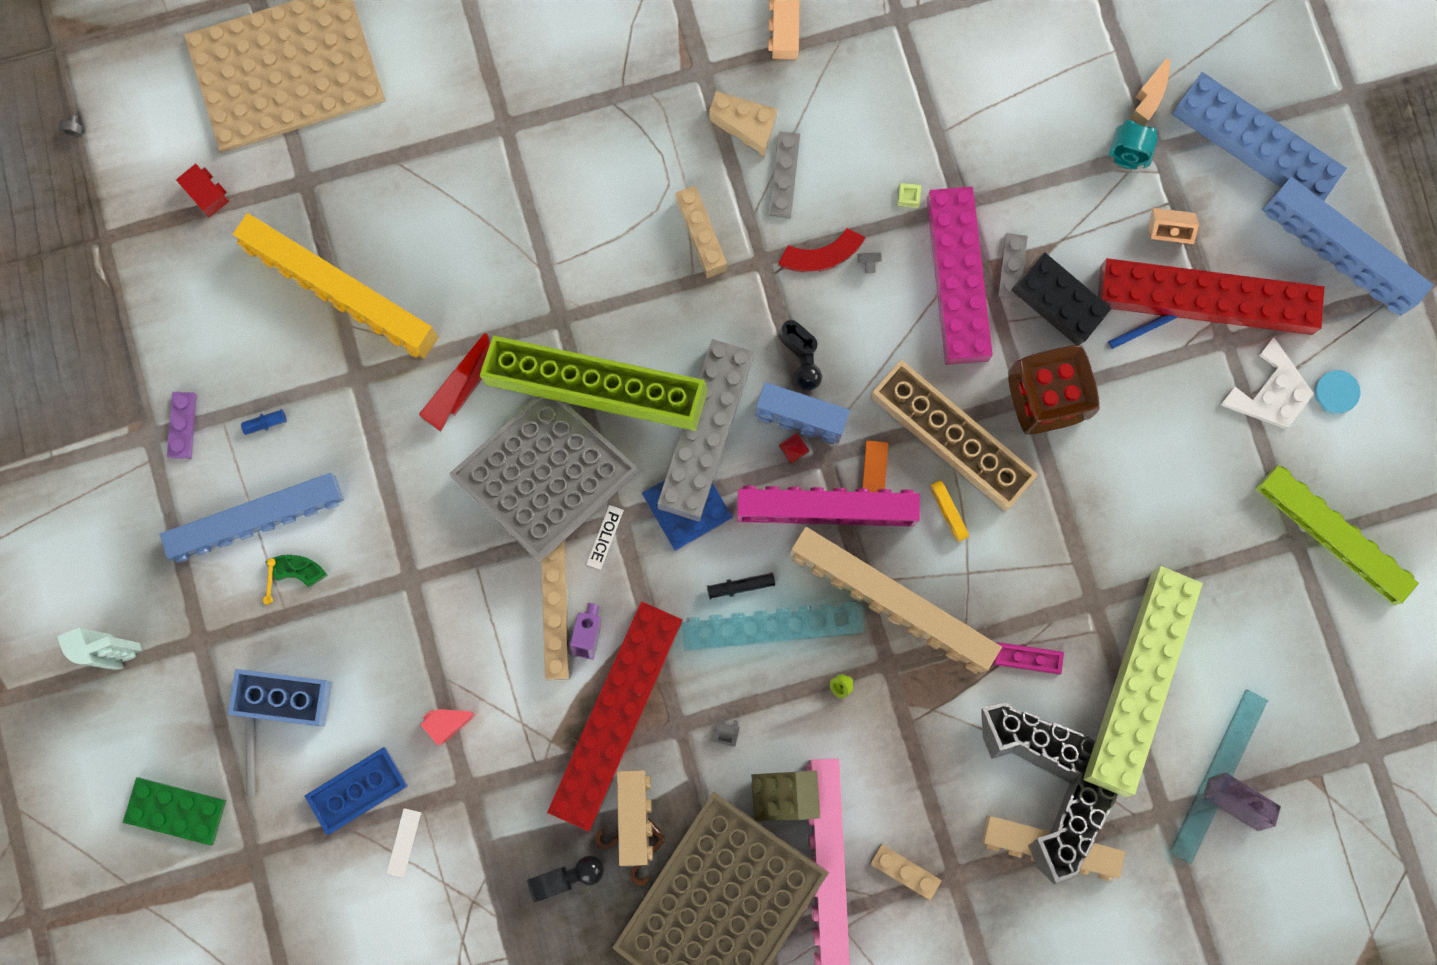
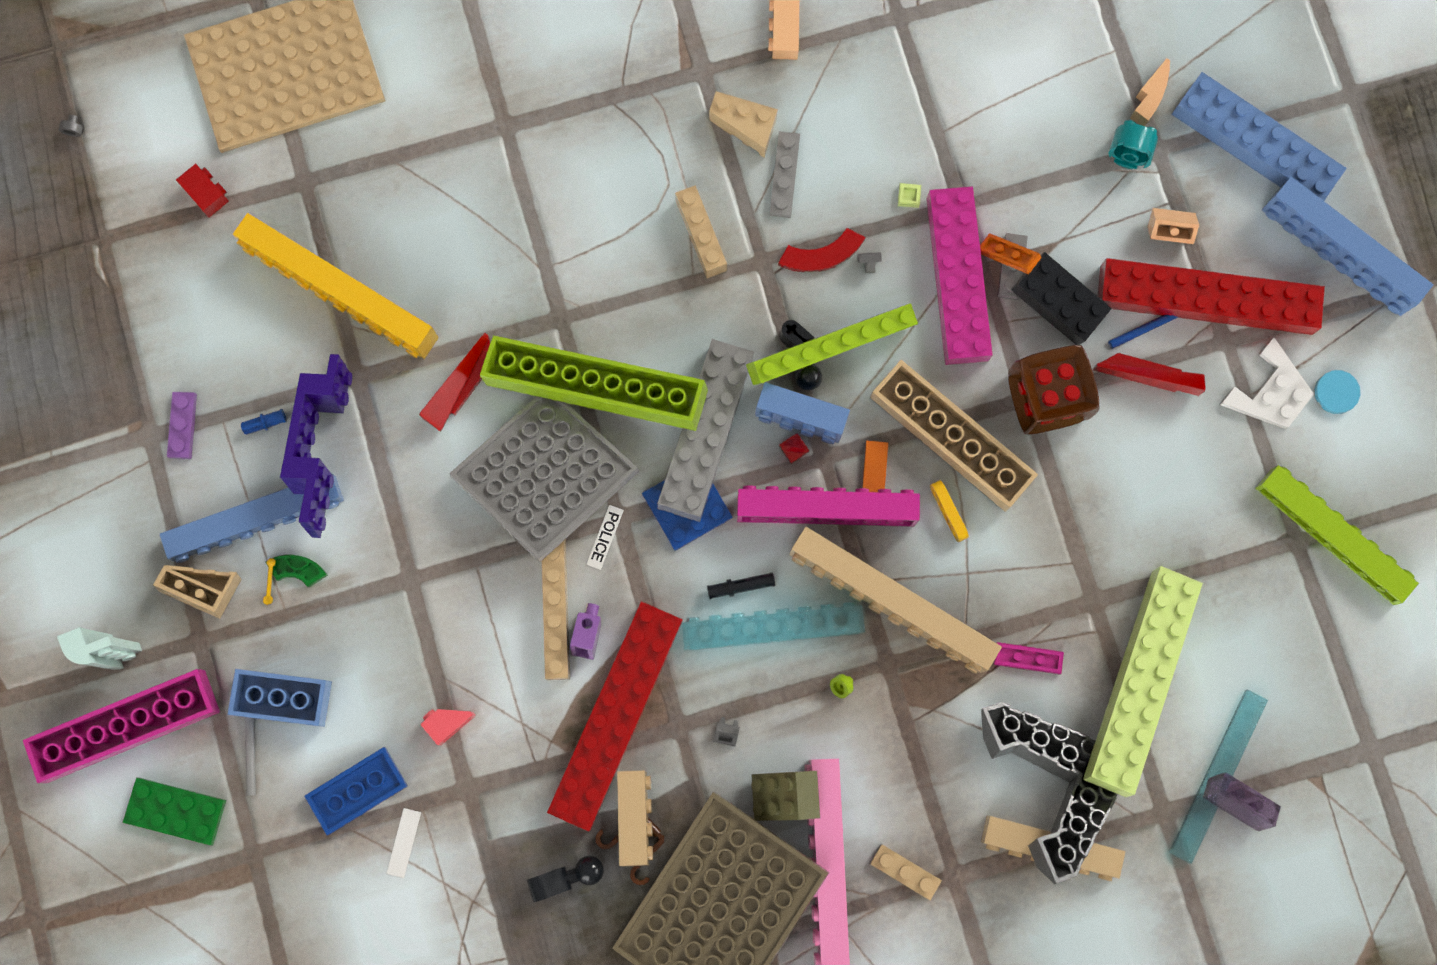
(121, 726): none -> dark pink brick
(201, 589): none -> tan wedge
(299, 470): none -> dark purple bracket
(831, 344): none -> lime brick
(1009, 253): none -> orange tile
(1152, 374): none -> red wedge

